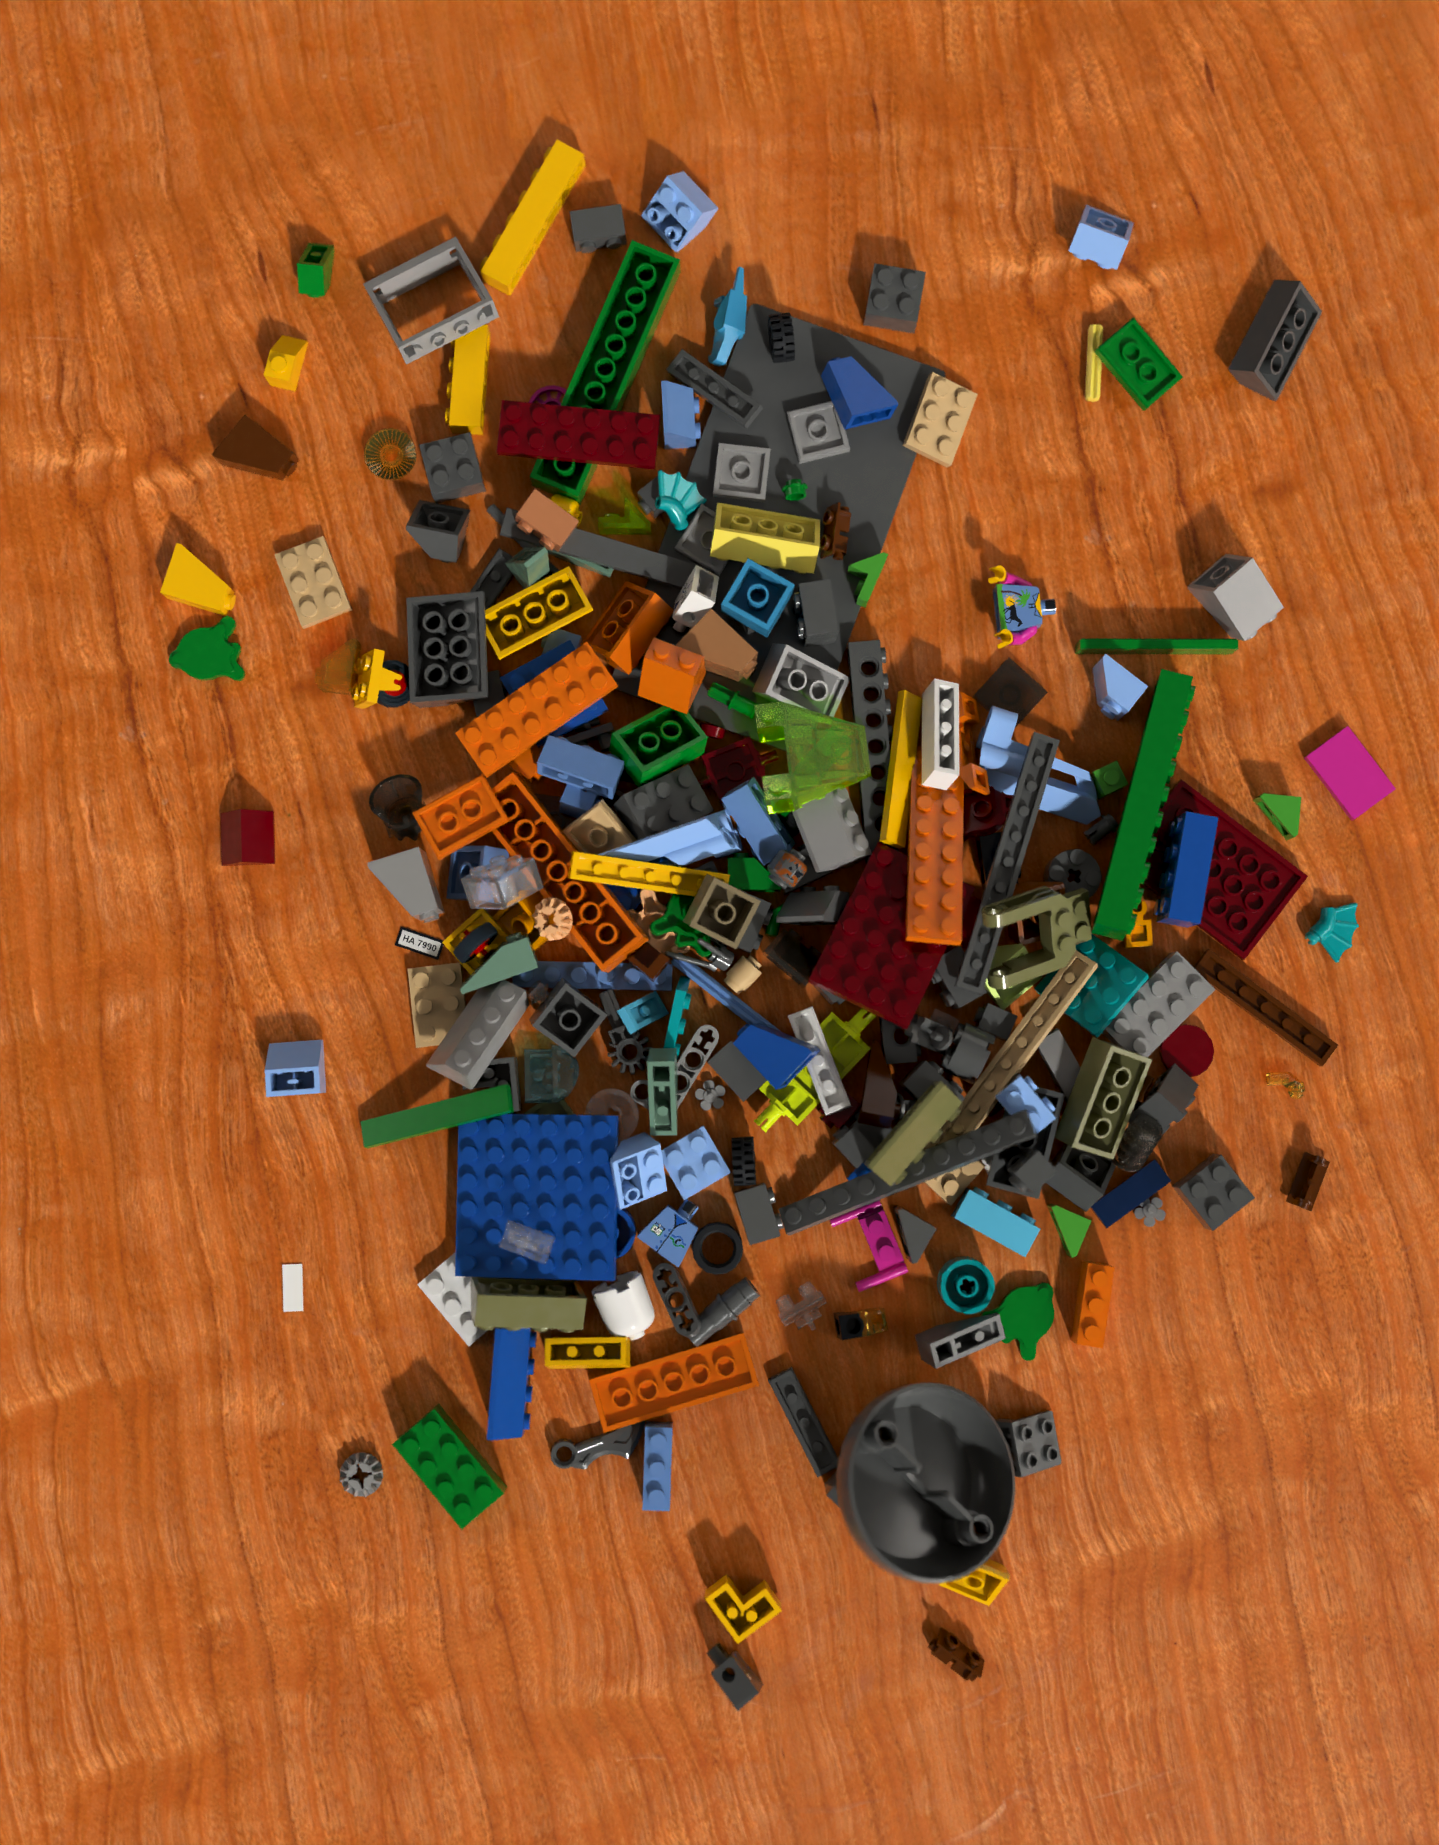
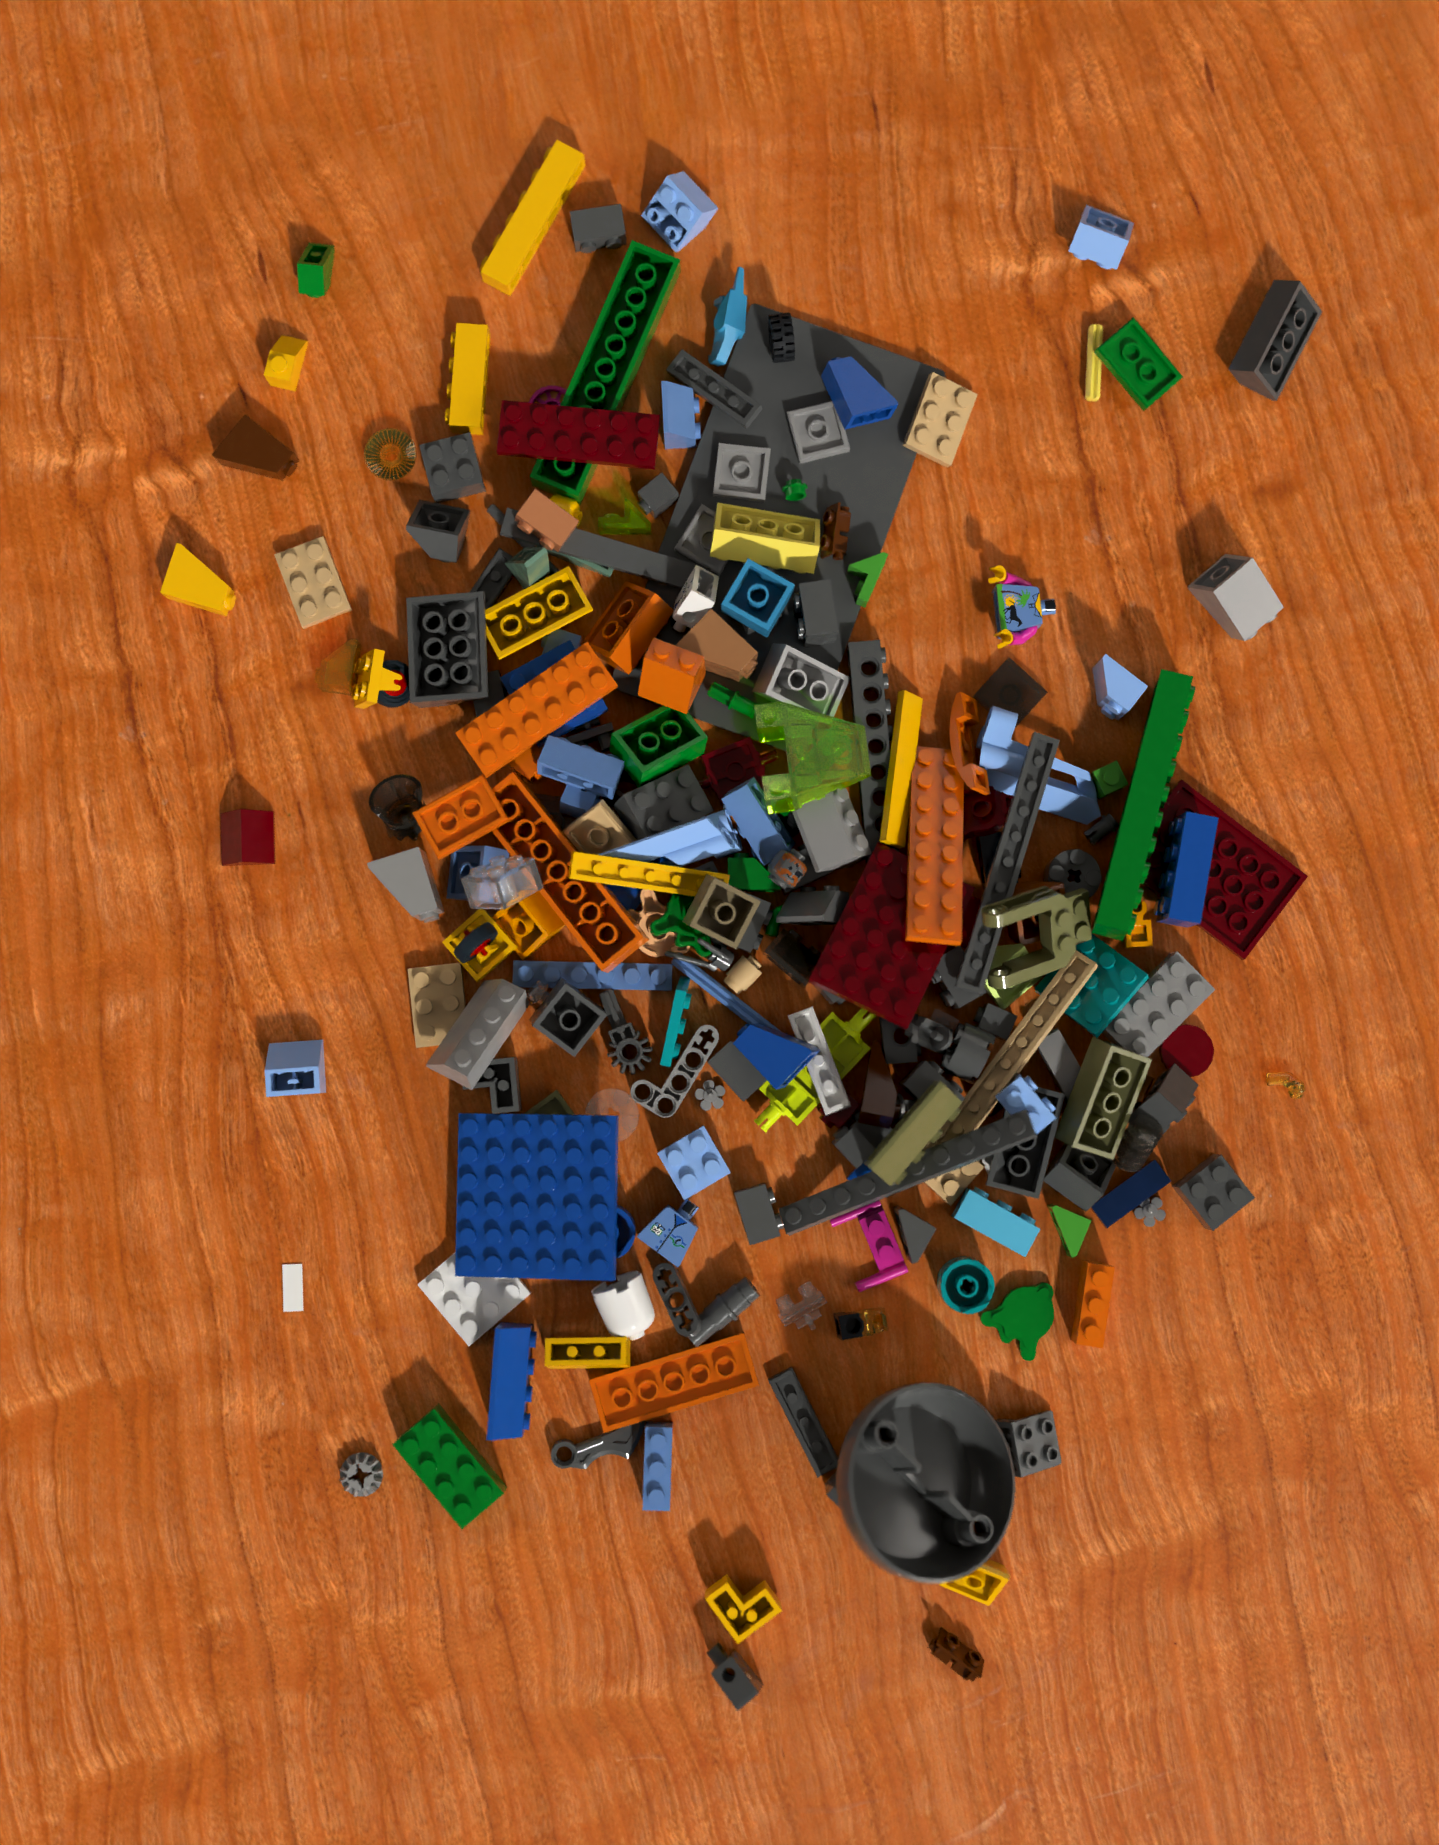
(208, 654): green tile -> none
(418, 271): light grey window -> none
(419, 943): sticker -> none
(437, 1116): green tile -> none
(507, 960): sand green slope -> none
(527, 1242): clear hips -> none
(527, 1304): olive slope -> none
(549, 1074): clear light blue slope -> none
(562, 918): light nougat gear -> none
(637, 1170): light blue slope -> none
(642, 1012): medium azure plate -> none
(649, 961): reddish brown panel -> none
(662, 1091): sand green slope -> none
(677, 498): teal arm -> none
(704, 1263): black tyre -> none
(713, 731): dark red tile -> none
(743, 1161): black tyre -> none
(894, 298): dark grey brick -> none
(940, 734): white brick -> none
(958, 1339): dark grey slope -> none
(1030, 1171): dark grey brick -> none
(1156, 646): green tile -> none
(1265, 1008): reddish brown plate -> none
(1282, 812): bright green slope -> none
(1307, 1181): reddish brown hinge -> none
(1334, 929): teal arm -> none
(1349, 773): dark pink tile -> none

